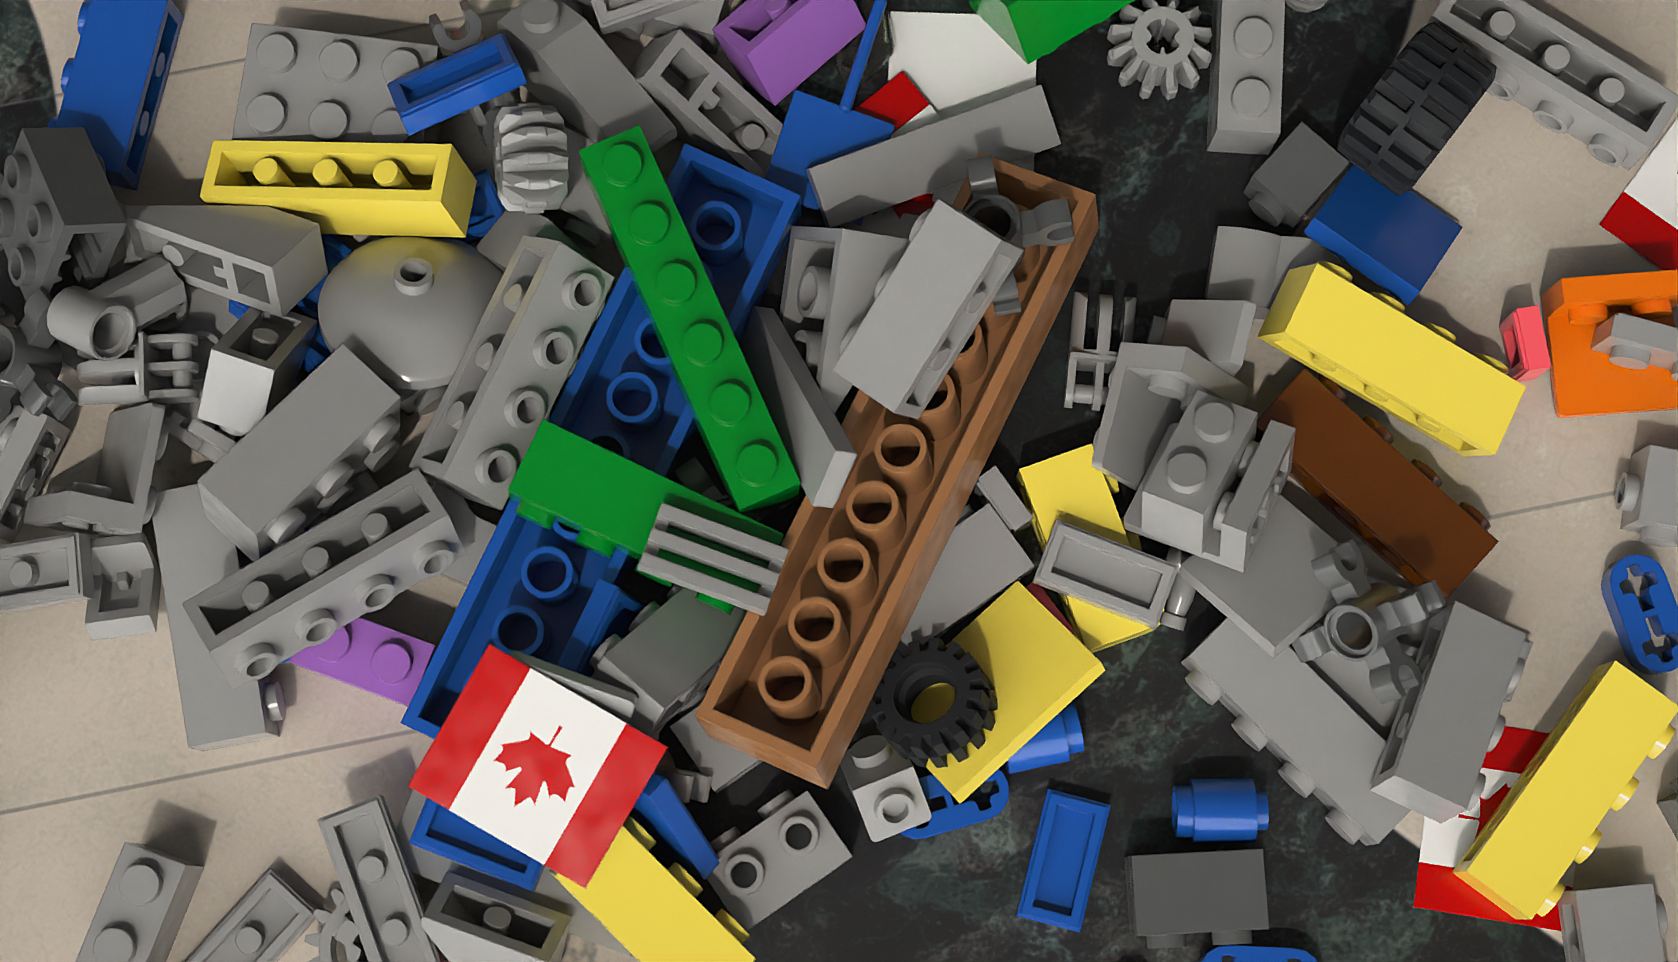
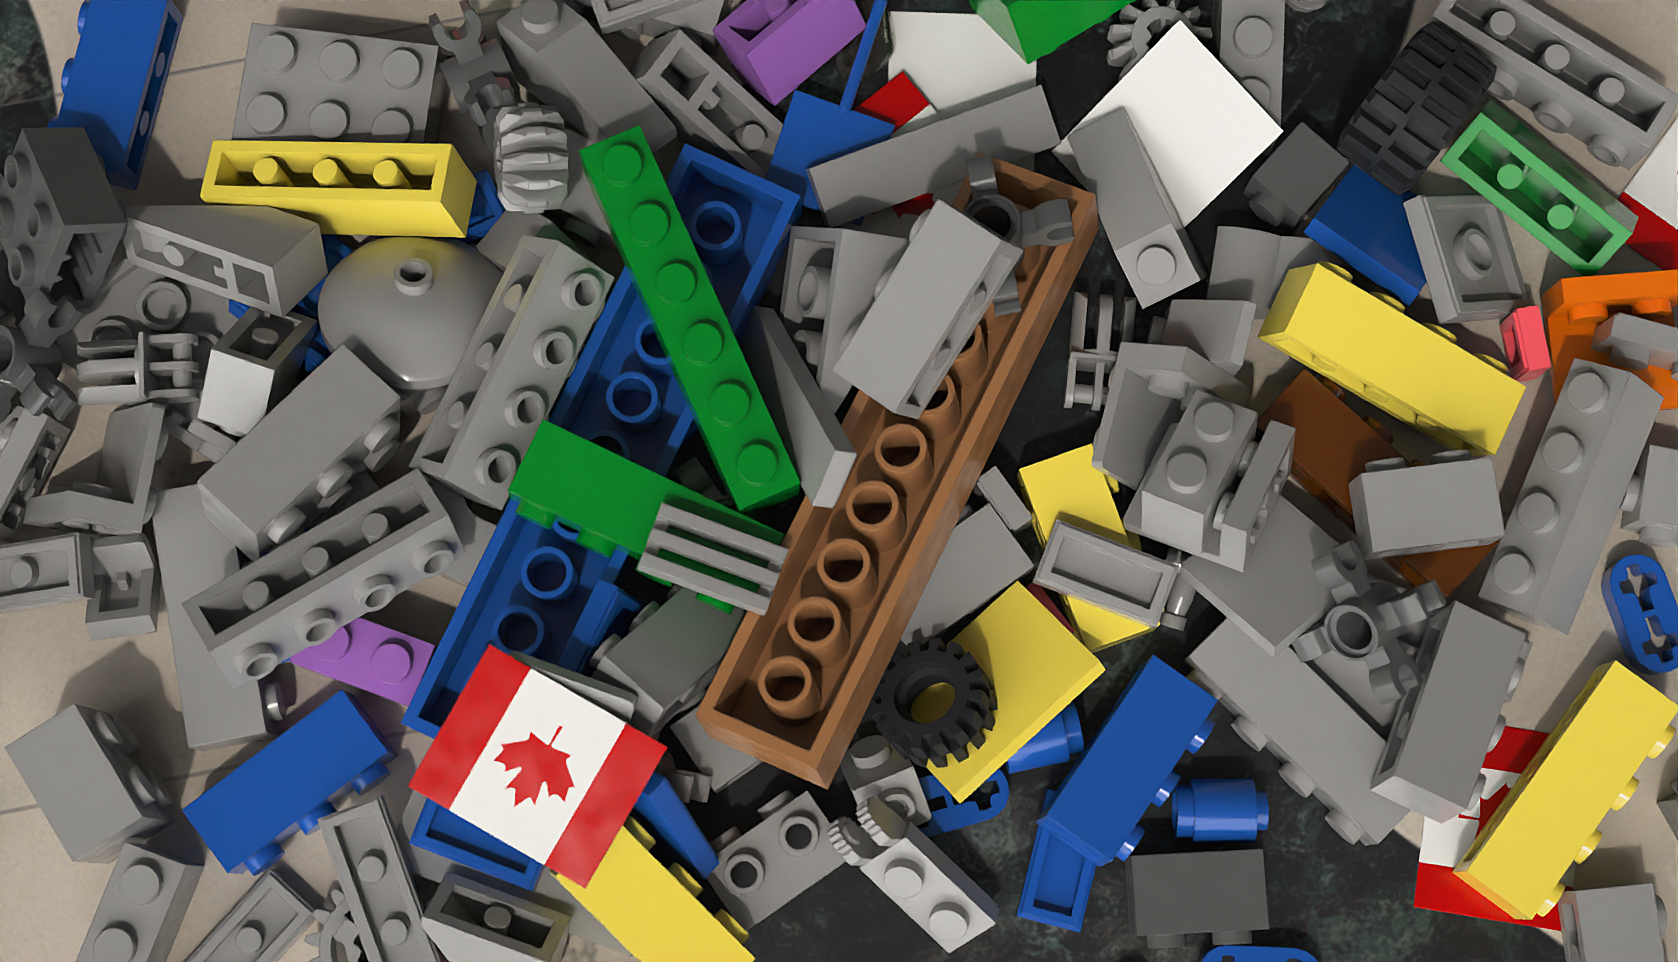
(91, 783): none -> light grey brick
(108, 316): light grey piece -> none
(291, 785): none -> blue brick
(456, 83): blue tile -> none
(914, 874): none -> light grey hinge
(1129, 763): none -> blue brick
(1135, 209): none -> light grey slope
(1189, 119): none -> white sticker
(1426, 506): none -> light grey brick
(1466, 257): none -> light grey tile
(1540, 190): none -> green brick
(1571, 495): none -> light grey brick

